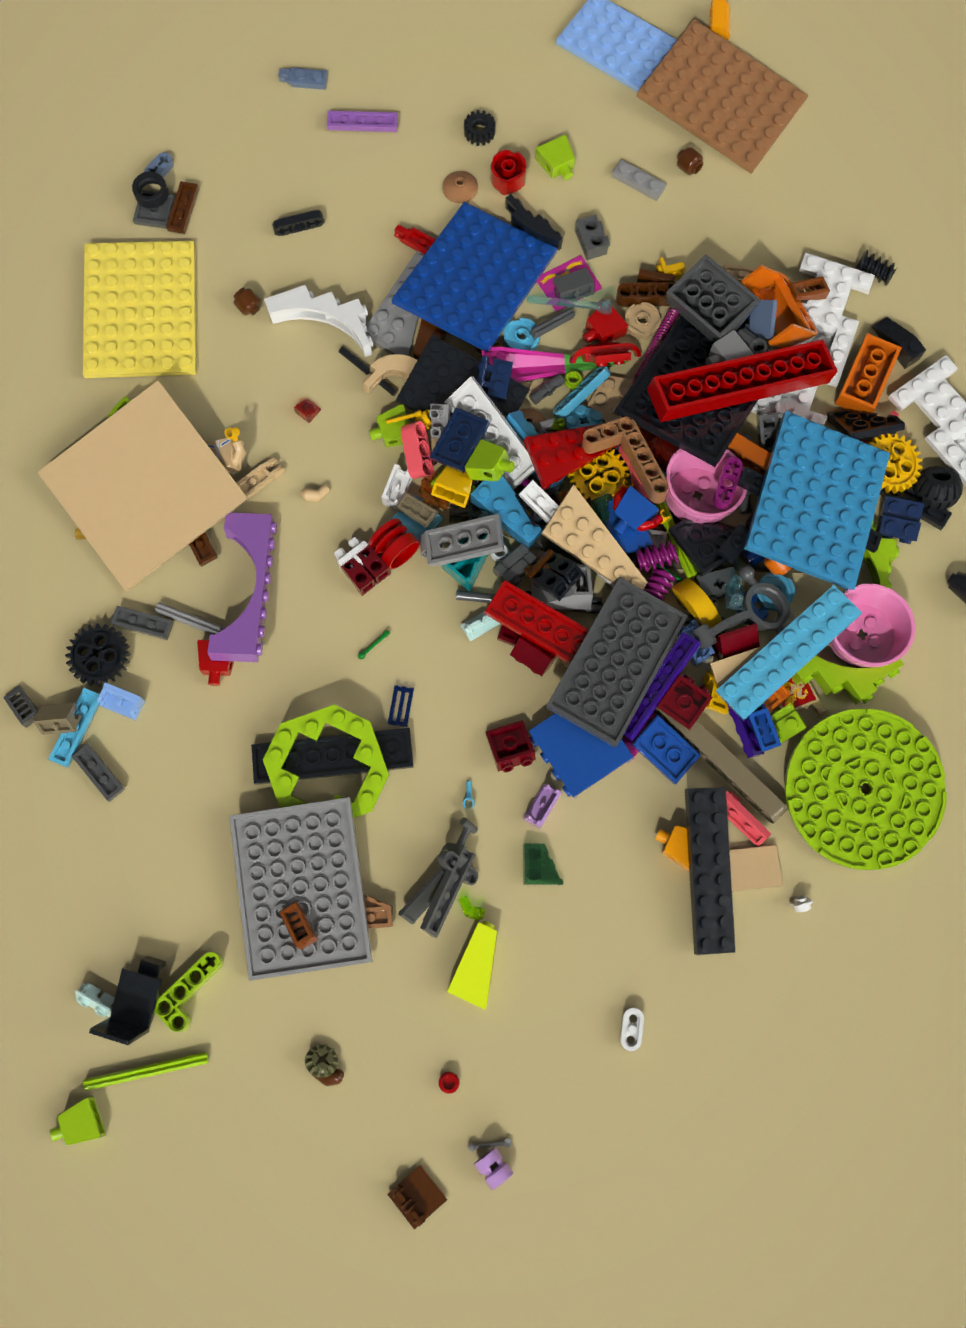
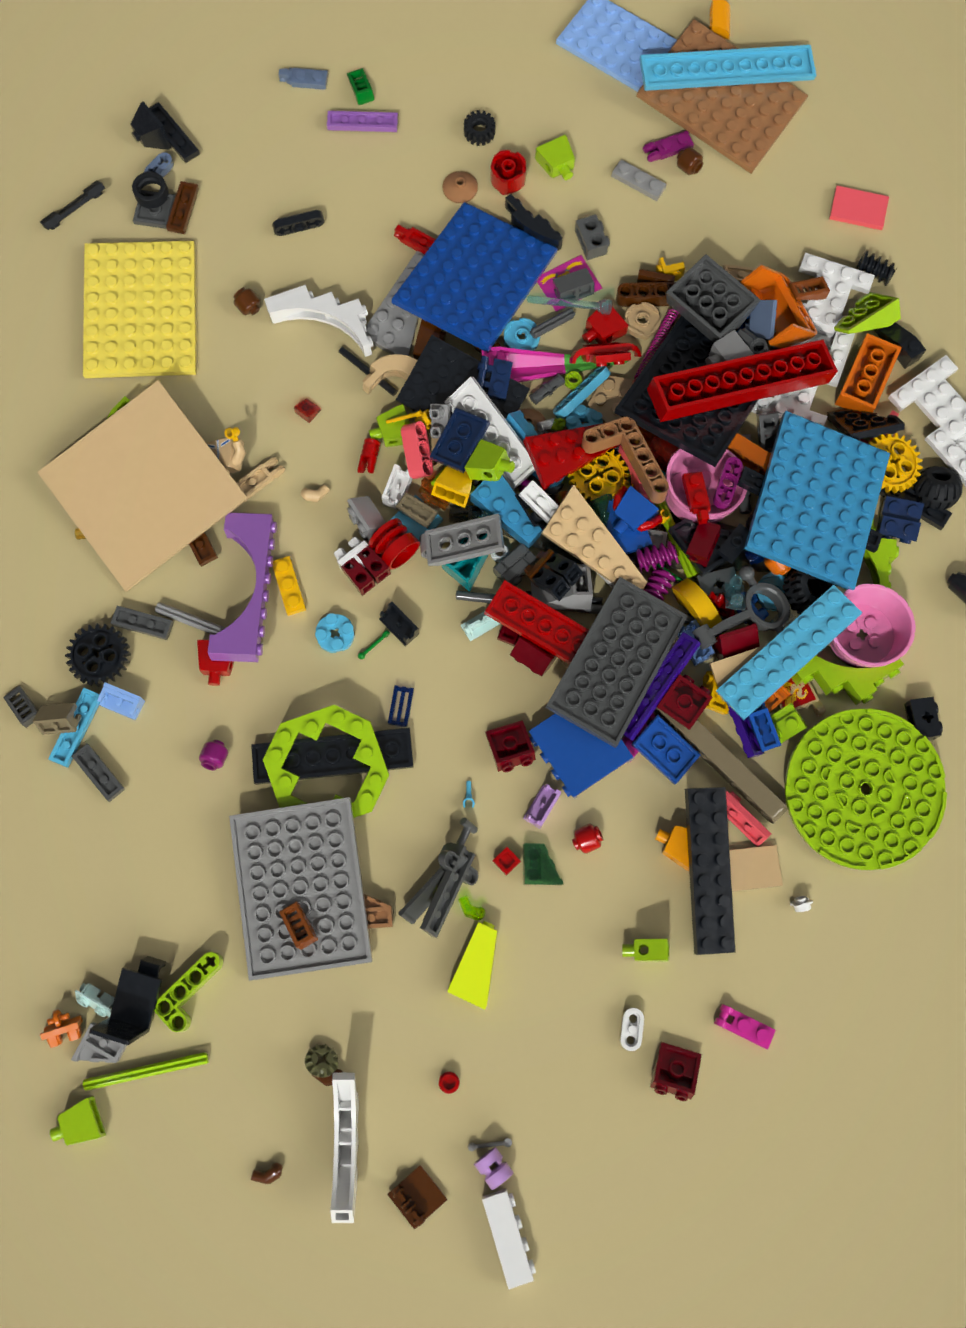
(53, 219): none -> black container
(53, 1032): none -> orange hips
(98, 1049): none -> light grey wing
(149, 129): none -> black slope
(178, 139): none -> black plate
(213, 755): none -> magenta head
(269, 1176): none -> reddish brown arm
(288, 586): none -> yellow plate
(330, 623): none -> medium azure plate
(345, 1148): none -> white arch
(360, 87): none -> green slope
(365, 515): none -> light grey slope
(369, 454): none -> red hinge
(399, 624): none -> black hinge
(506, 861): none -> red plate
(507, 1238): none -> white brick
(587, 838): none -> red head
(657, 950): none -> lime torso
(668, 146): none -> magenta hinge
(676, 1071): none -> dark red plate
(697, 495): none -> red hinge
(703, 543): none -> dark red hinge
(719, 603): none -> red plate
(727, 67): none -> medium azure plate
(745, 1027): none -> dark pink plate
(797, 589): none -> black tyre
(859, 207): none -> coral tile
(870, 313): none -> lime wedge
(927, 709): none -> black brick

